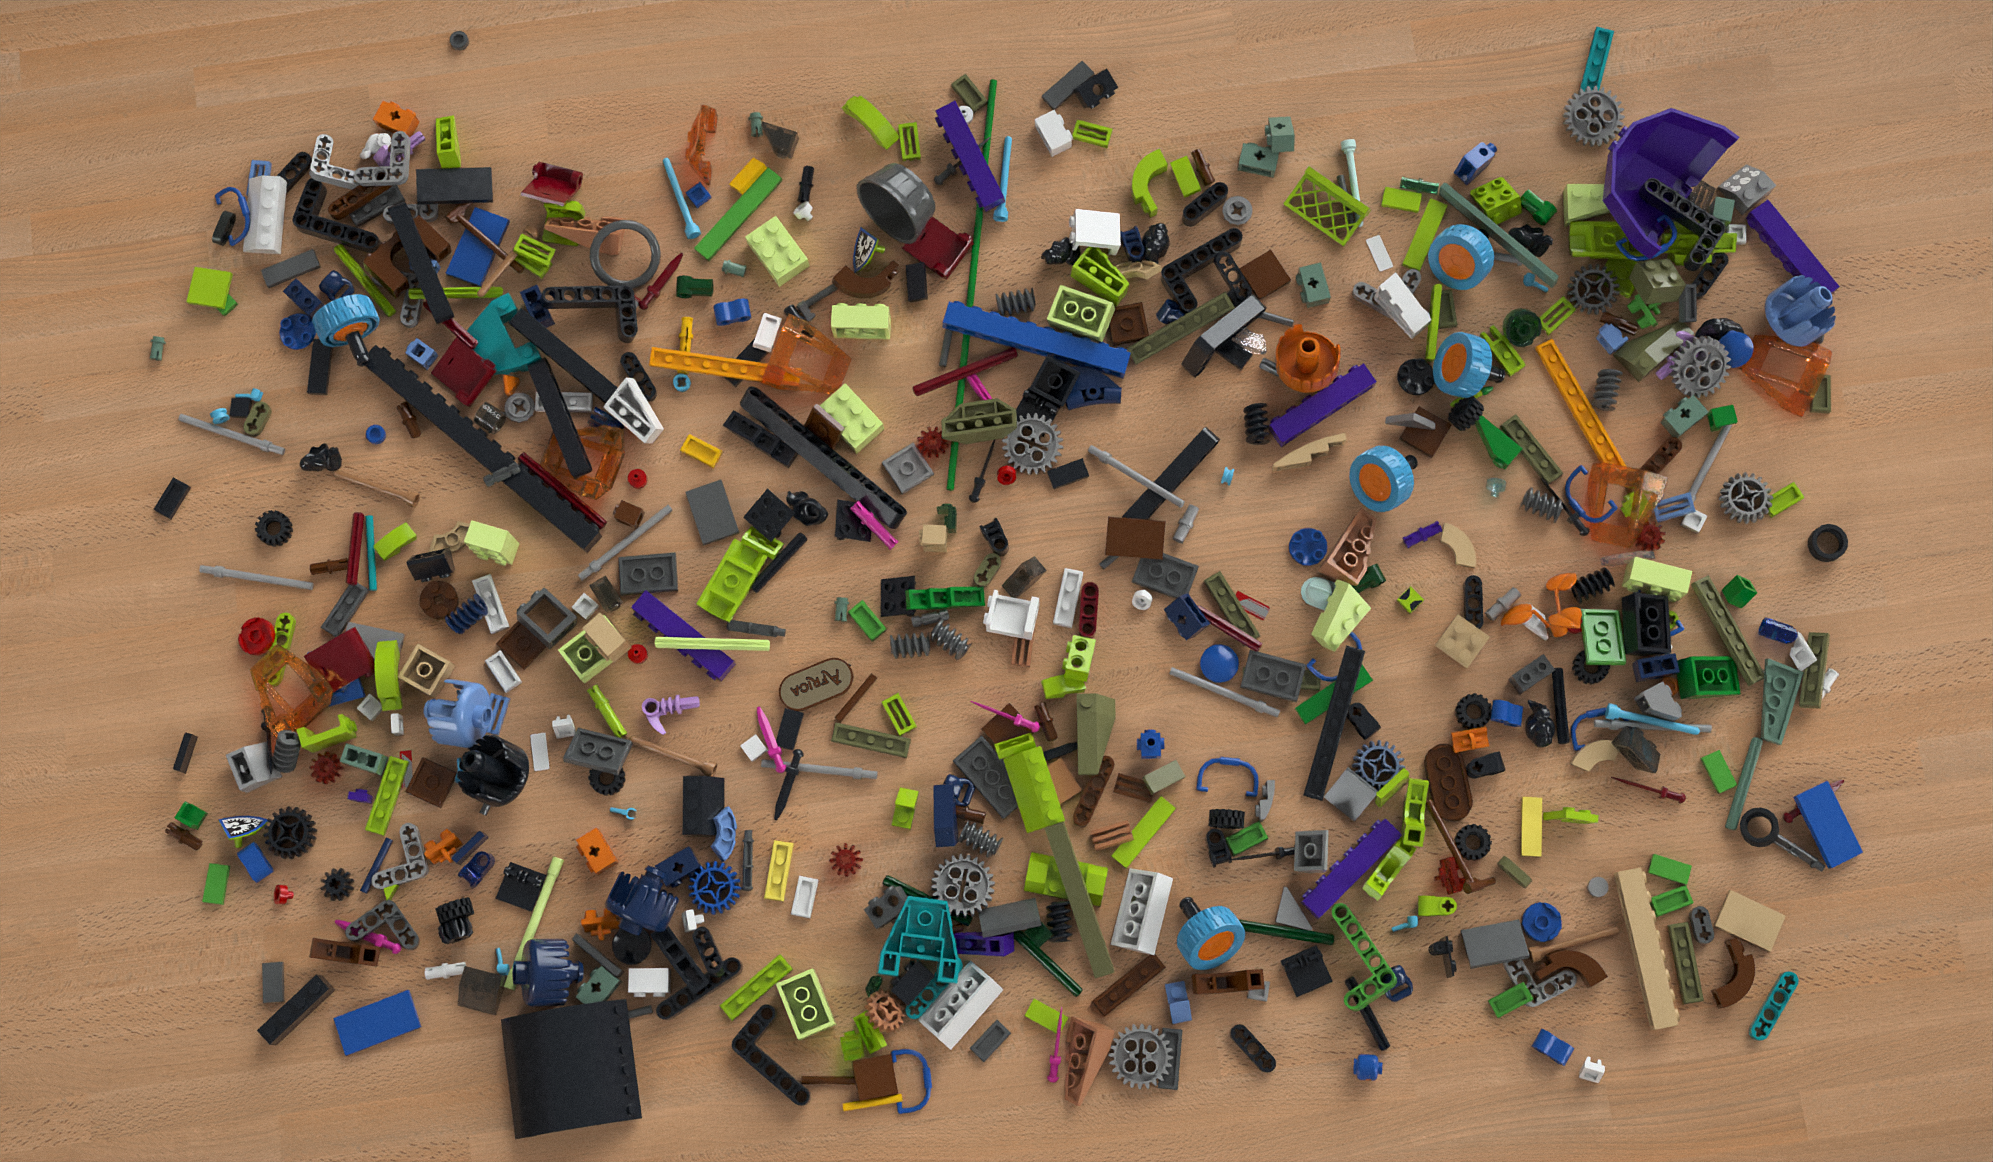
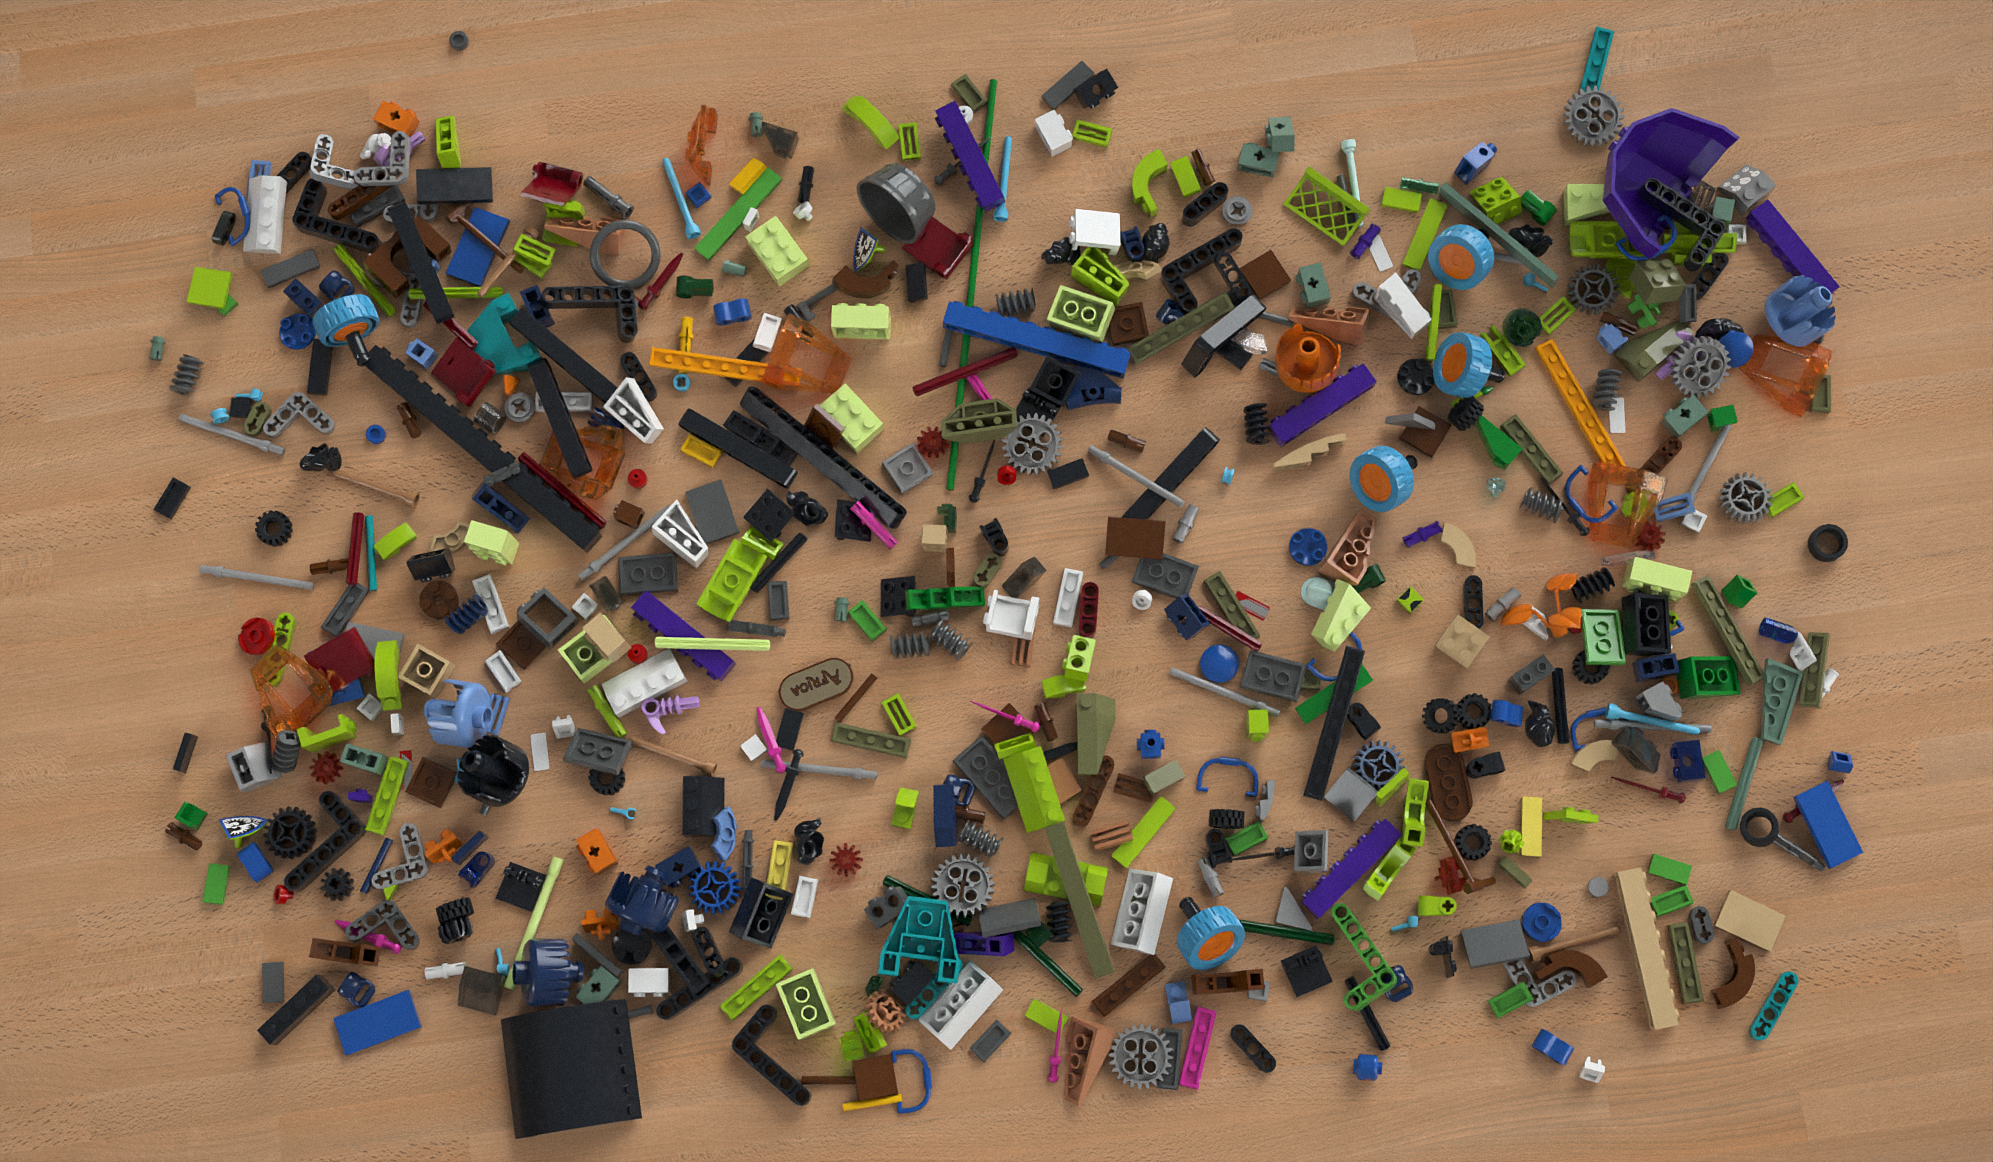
(185, 375): none -> dark grey piece
(296, 409): none -> light grey beam
(328, 845): none -> black beam
(351, 987): none -> dark blue piece
(500, 507): none -> dark blue slope
(614, 201): none -> dark grey pin
(644, 681): none -> white slope
(680, 535): none -> white wedge
(738, 448): none -> black beam
(751, 219): none -> white tile
(759, 915): none -> black slope
(778, 600): none -> dark grey tile
(808, 841): none -> black hair
(950, 567): none -> reddish brown tile
(1126, 440): none -> reddish brown axle
(1197, 1048): none -> dark pink tile
(1210, 877): none -> light grey pin
(1257, 725): none -> lime brick
(1342, 325): none -> nougat wedge
(1365, 241): none -> dark purple pin
(1452, 713): none -> black tyre
(1511, 841): none -> lime gear
(1617, 417): none -> white sticker
(1691, 750): none -> clear blue brick
(1840, 762): none -> blue brick

